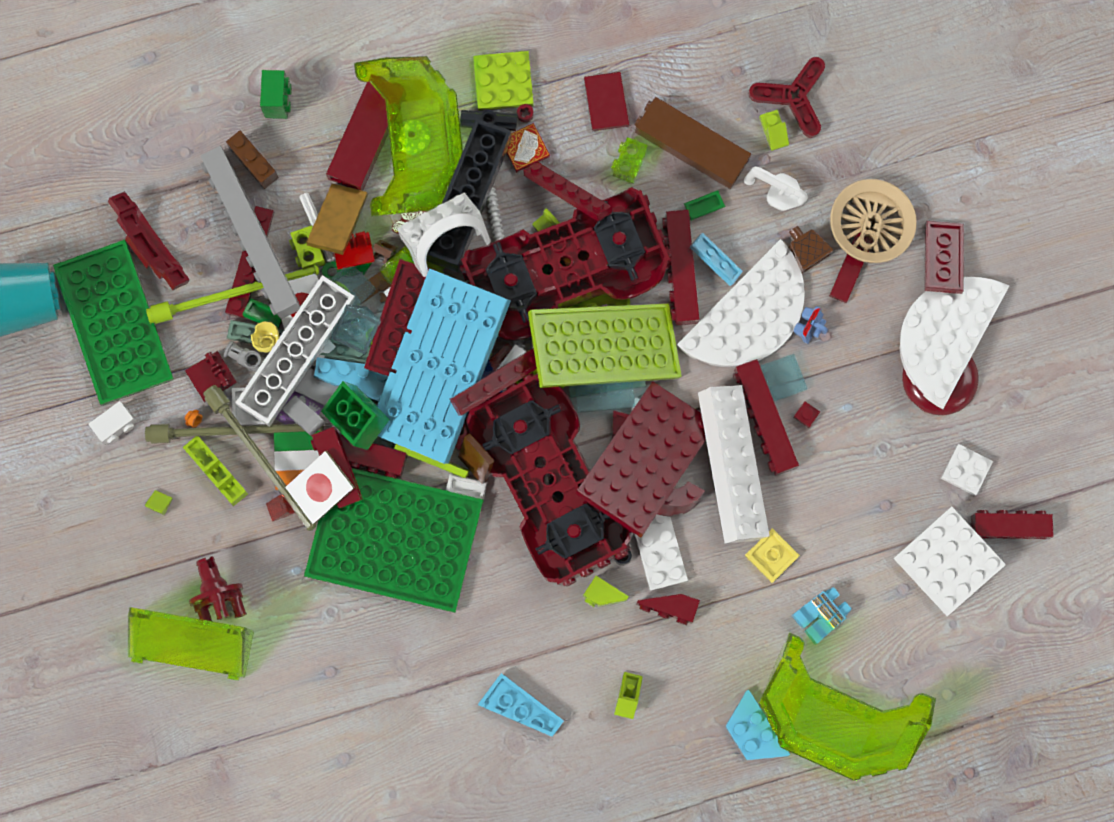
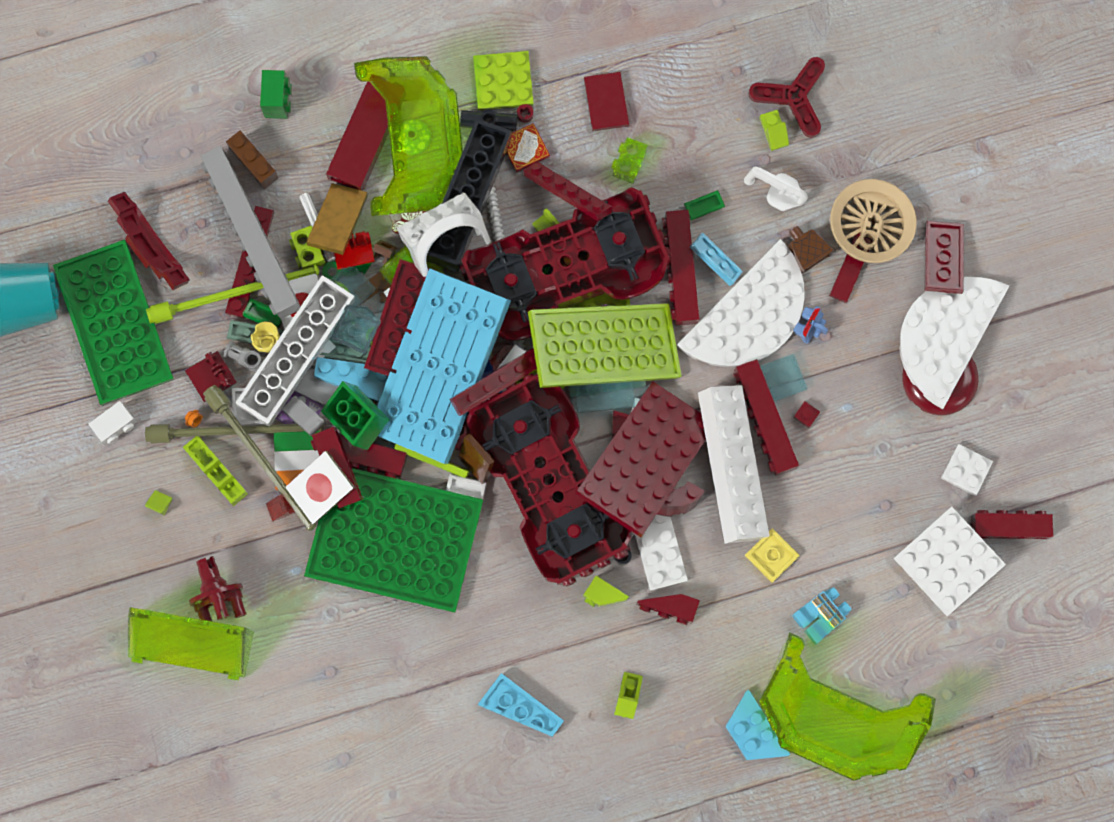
(692, 142): reddish brown brick -> none

